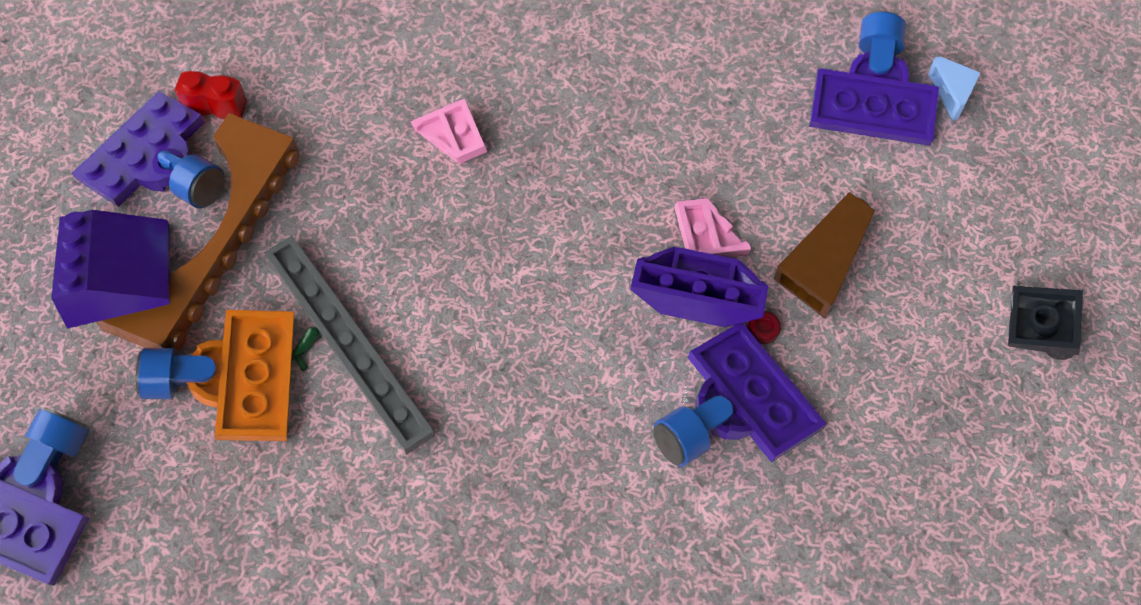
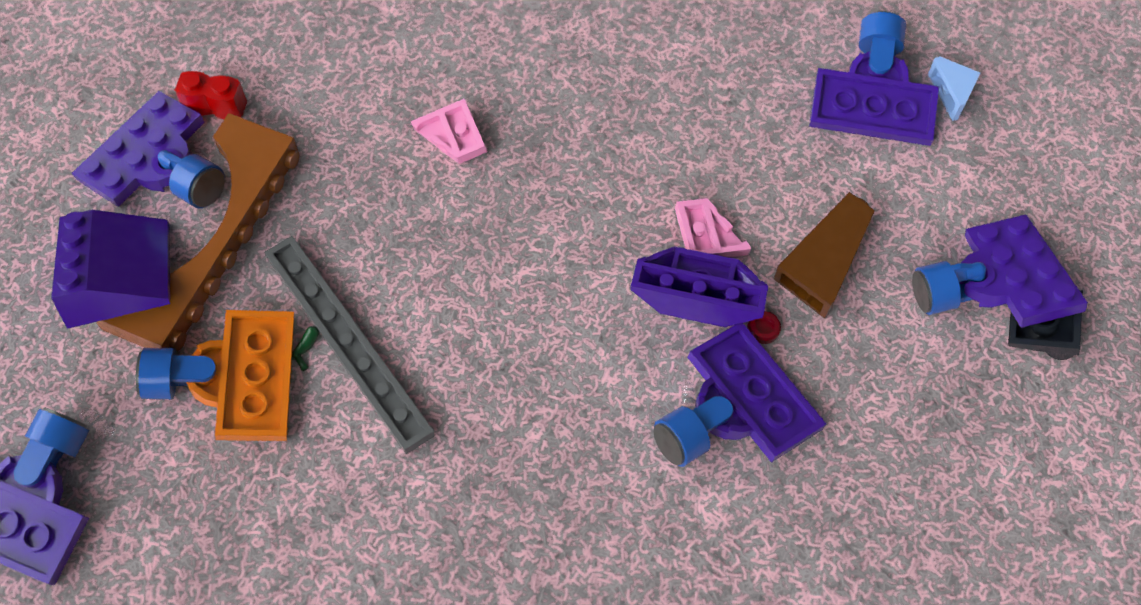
(1006, 267): none -> dark purple plate

